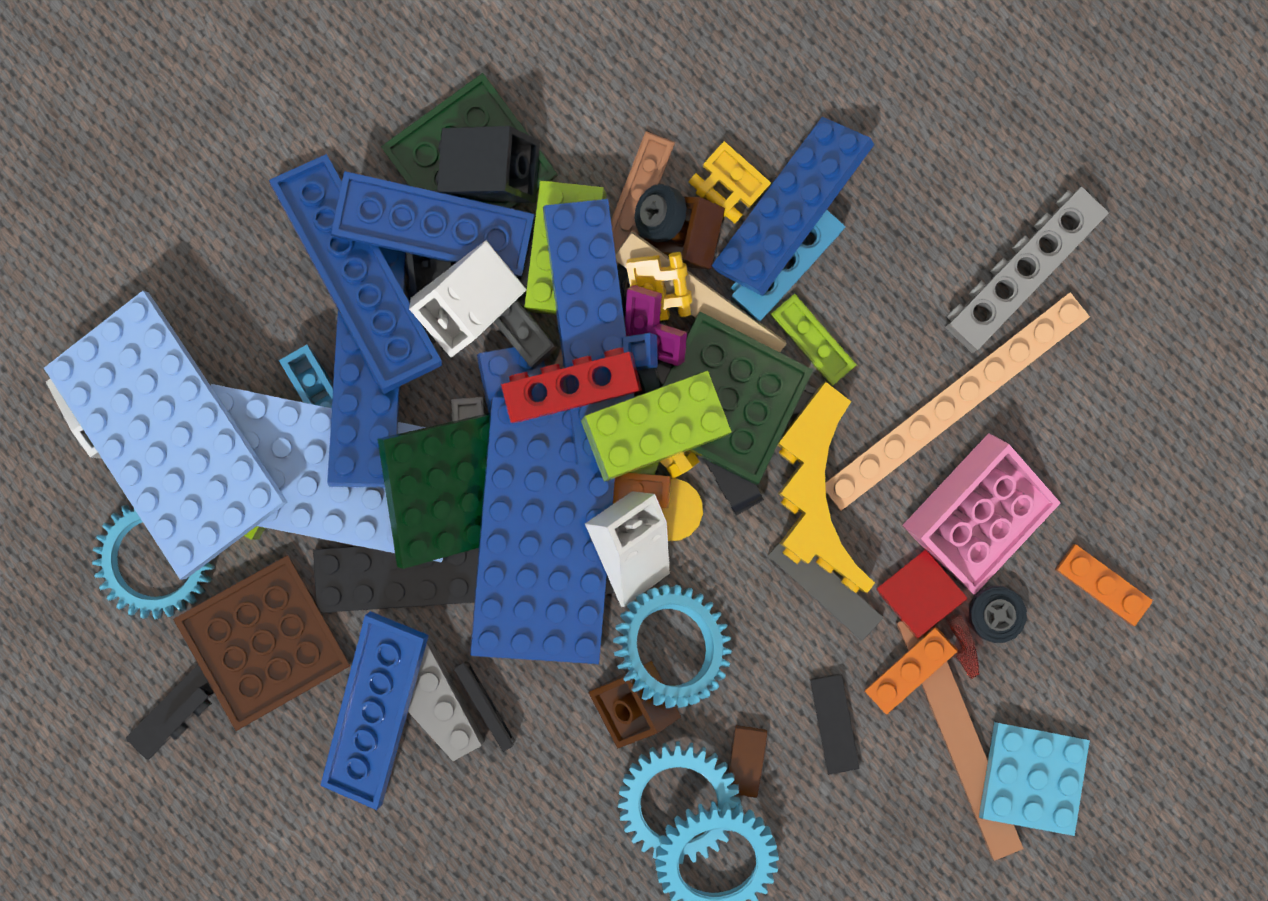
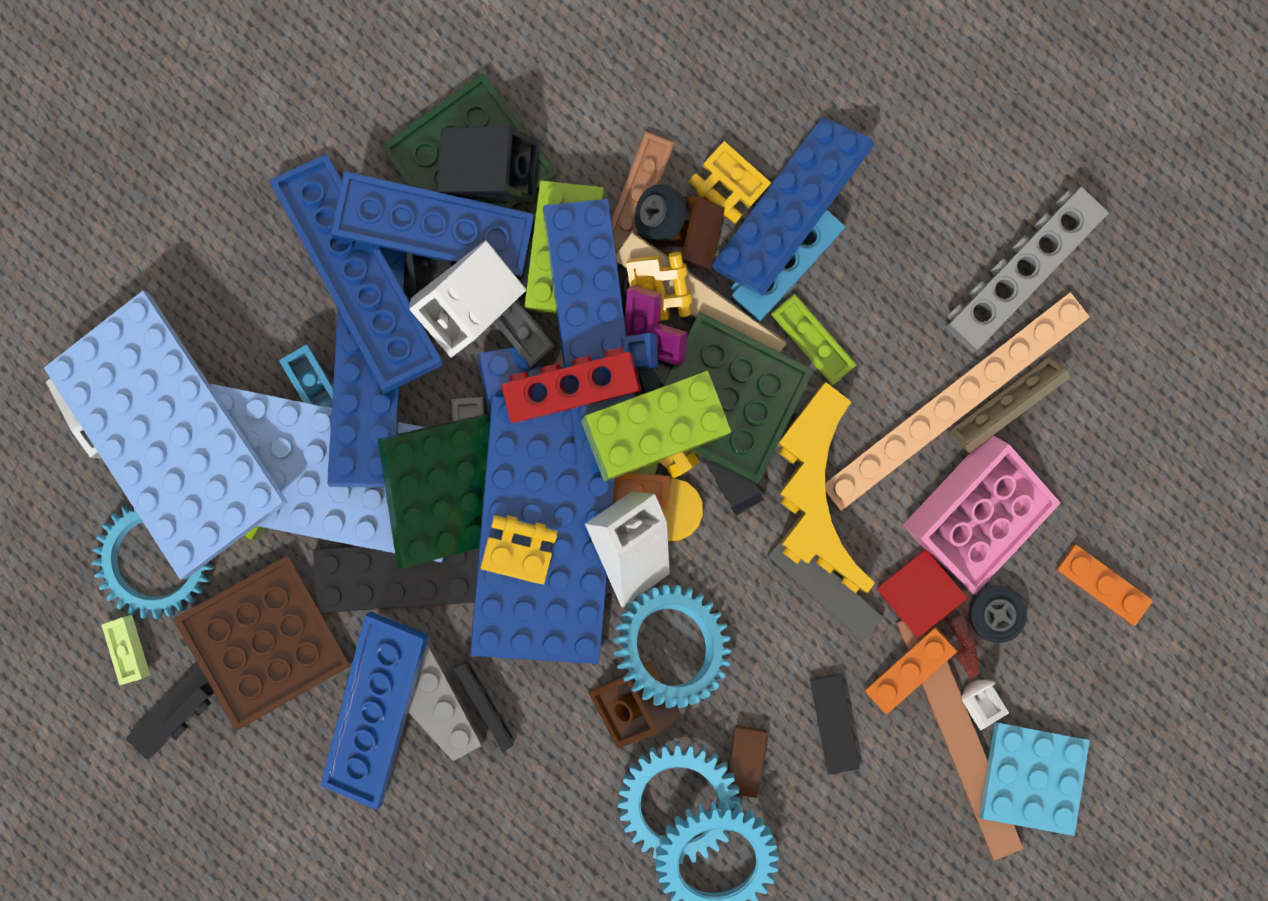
(125, 650): none -> yellowish green plate
(515, 559): none -> yellow plate
(983, 703): none -> white plate
(1009, 404): none -> dark tan tile

